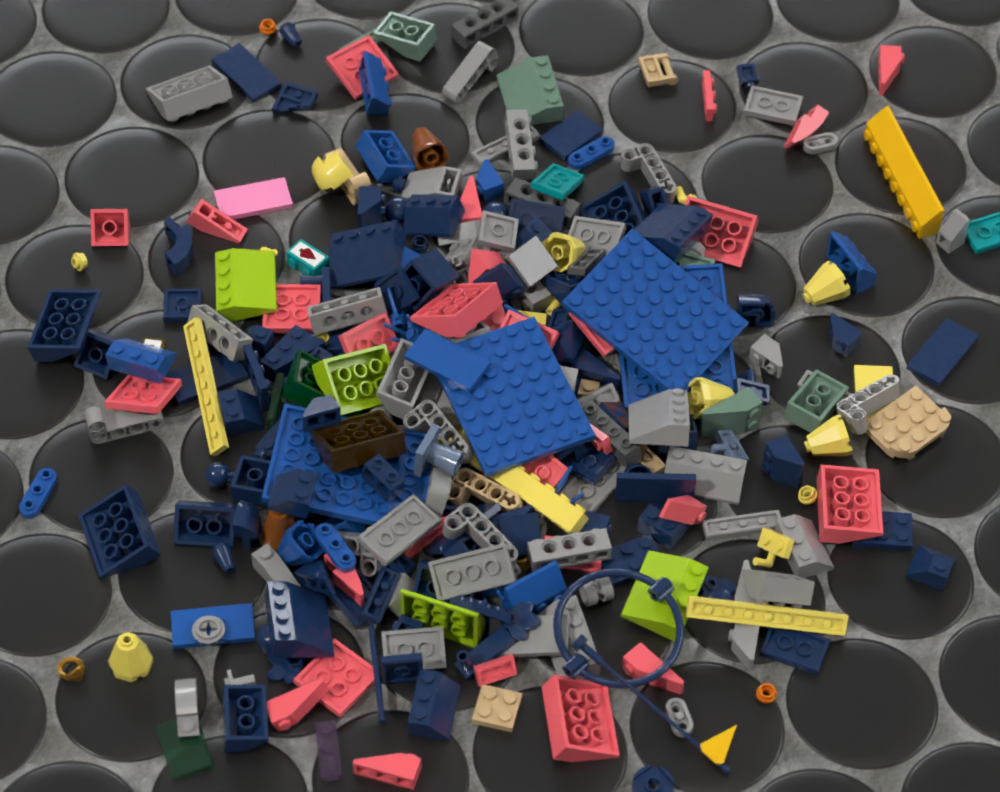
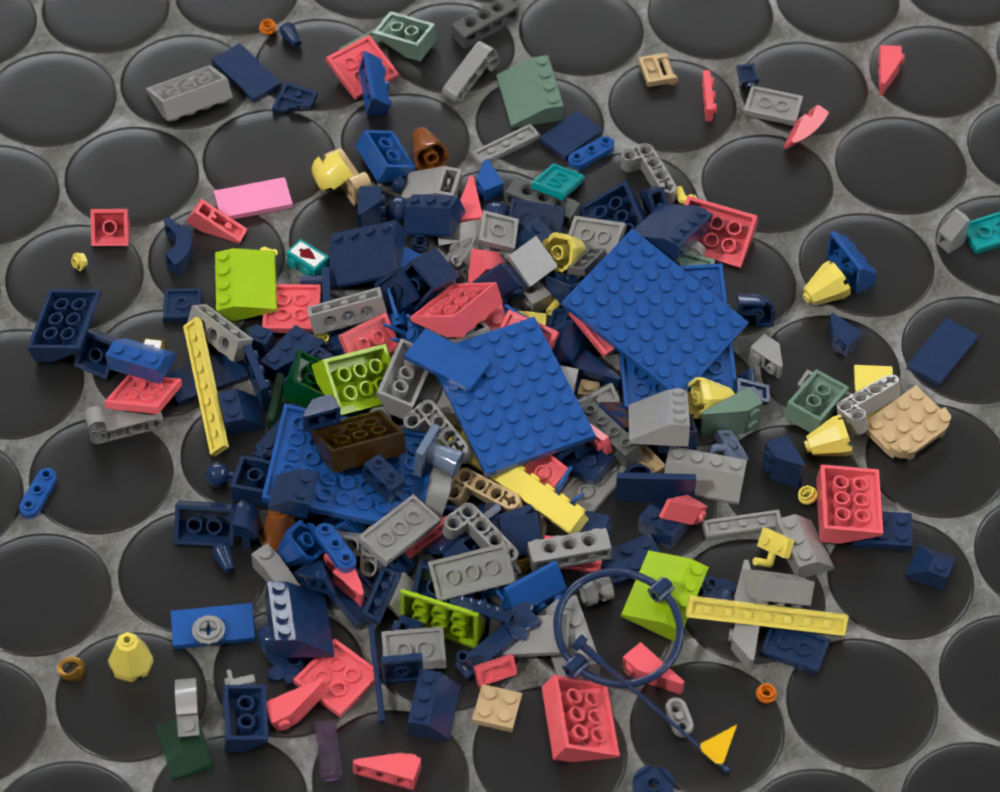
(119, 532): dark blue slope -> none
(520, 120): light grey brick -> none
(818, 143): light grey plate -> none
(904, 173): yellow slope -> none

